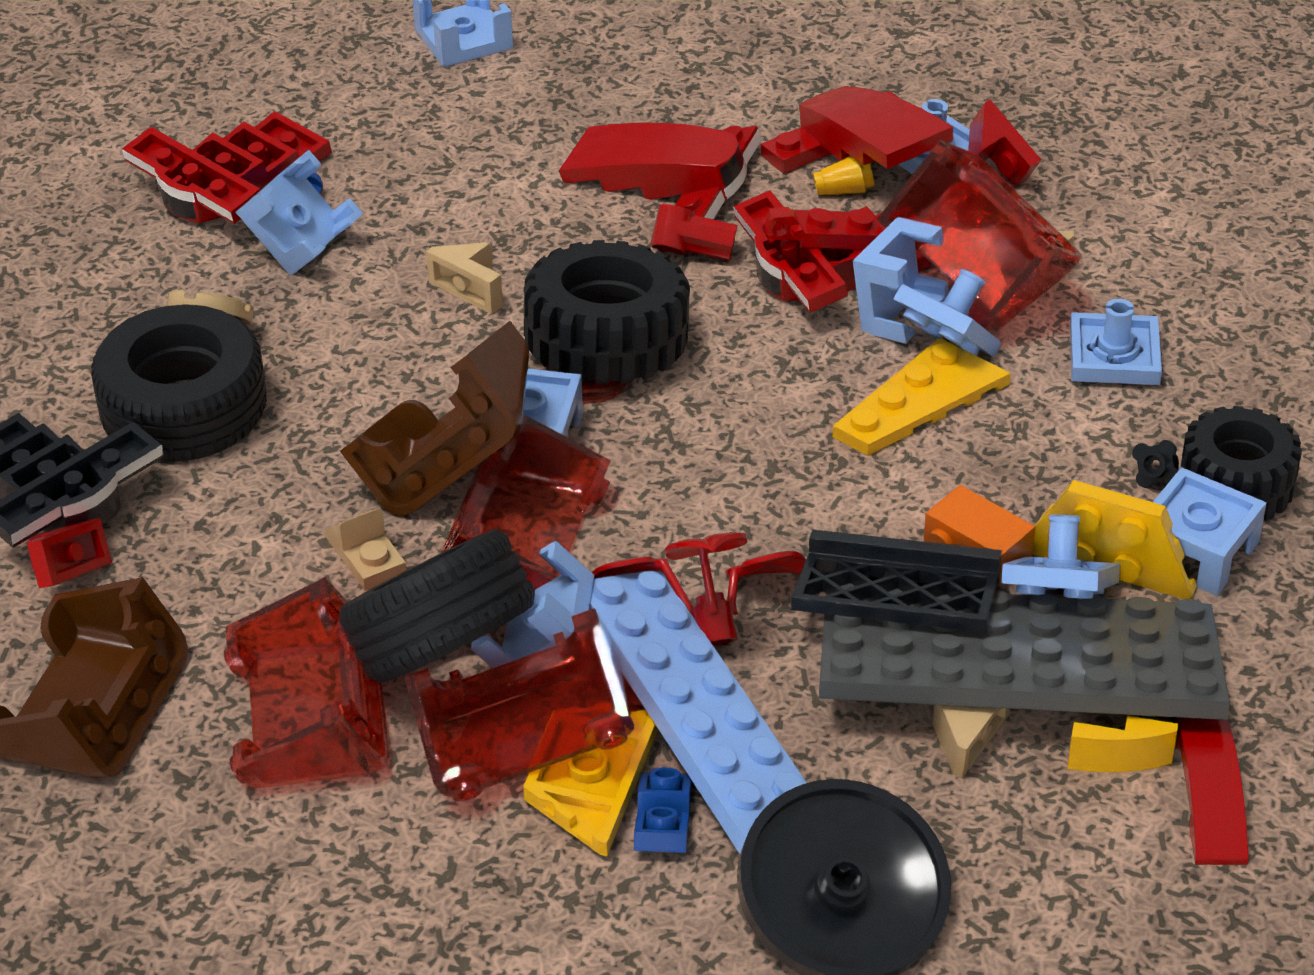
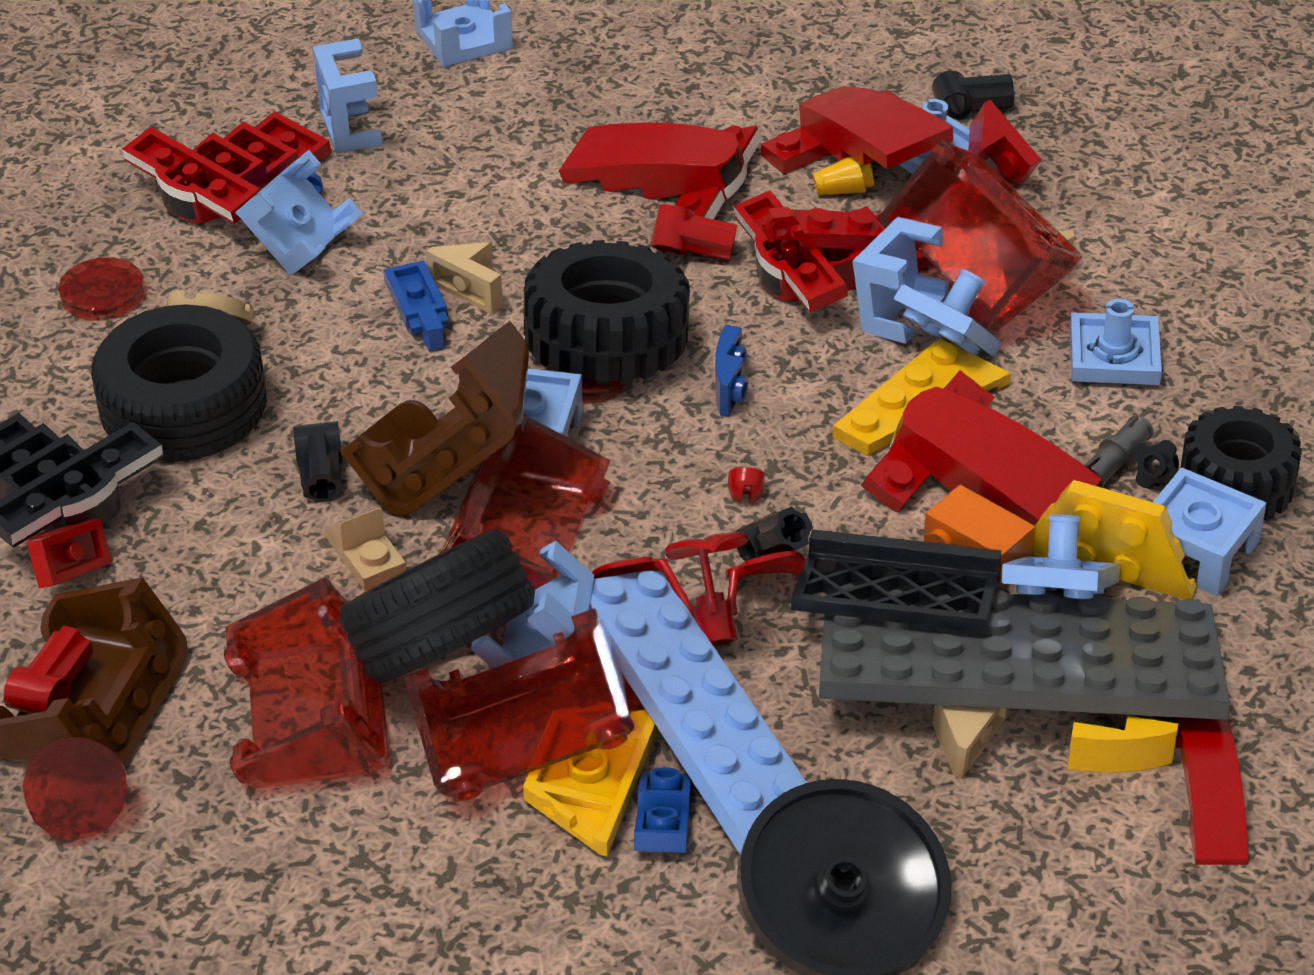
(50, 672): none -> red piece
(75, 787): none -> clear red tile
(101, 288): none -> clear red tile
(319, 458): none -> black piece
(344, 95): none -> light blue panel
(418, 302): none -> blue hinge
(729, 365): none -> blue slope
(746, 481): none -> red hinge
(775, 533): none -> black piece
(970, 93): none -> black piece
(976, 447): none -> red slope
(1117, 449): none -> flat silver pin

